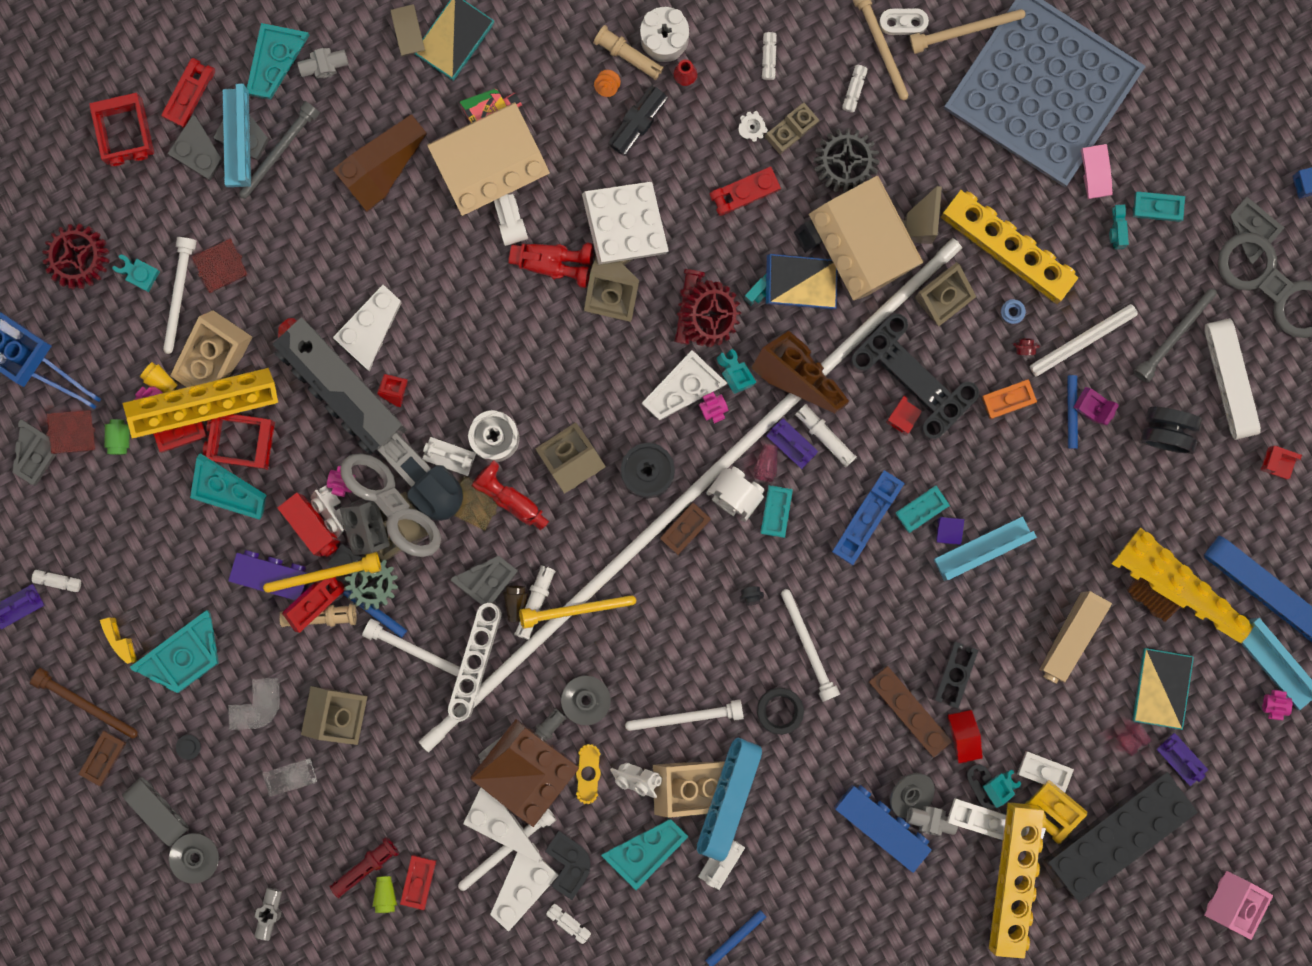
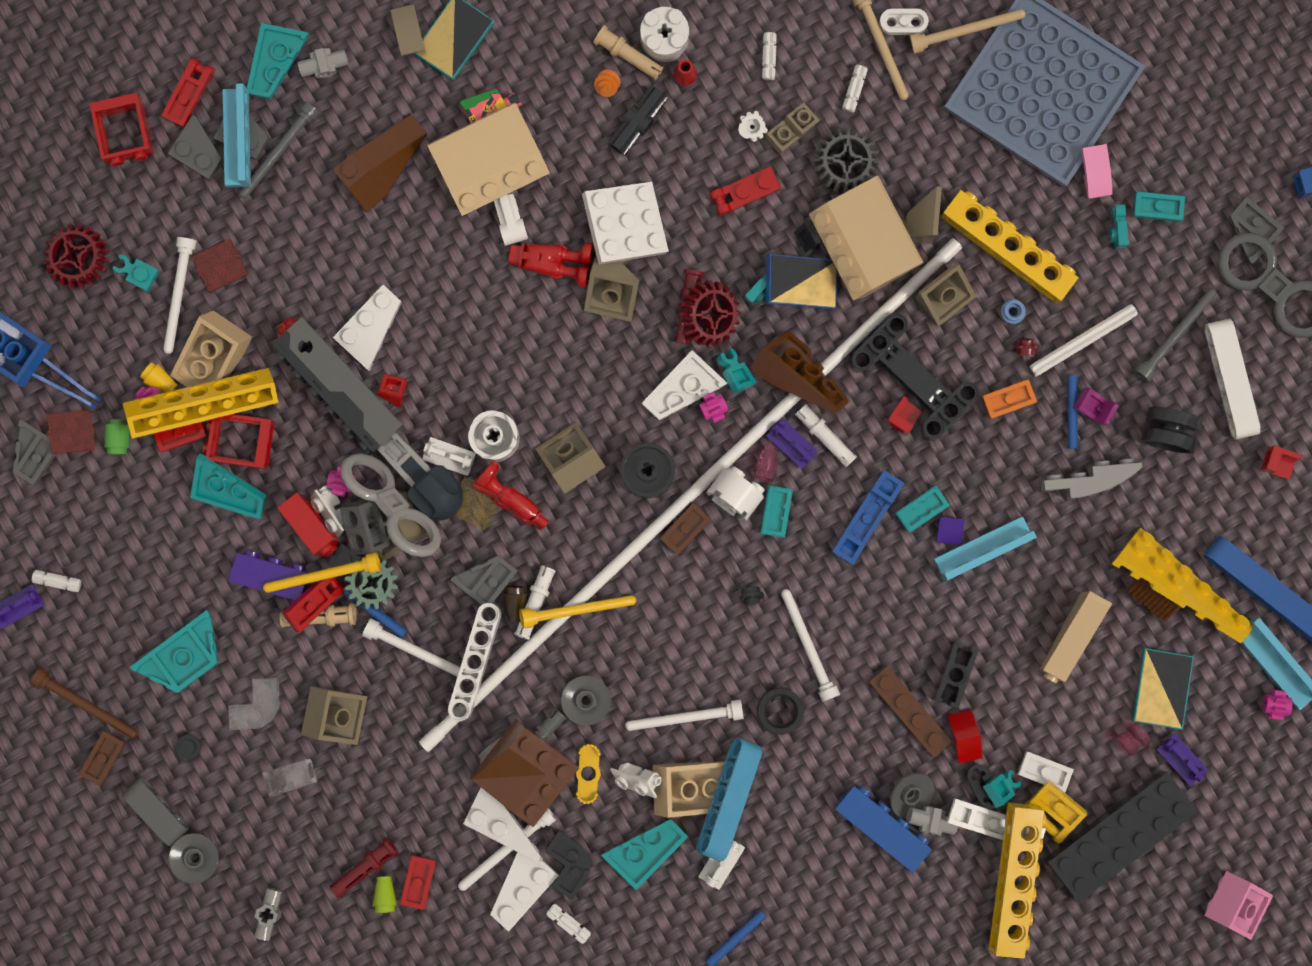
(123, 647): yellow slope -> none
(1101, 477): none -> light grey slope

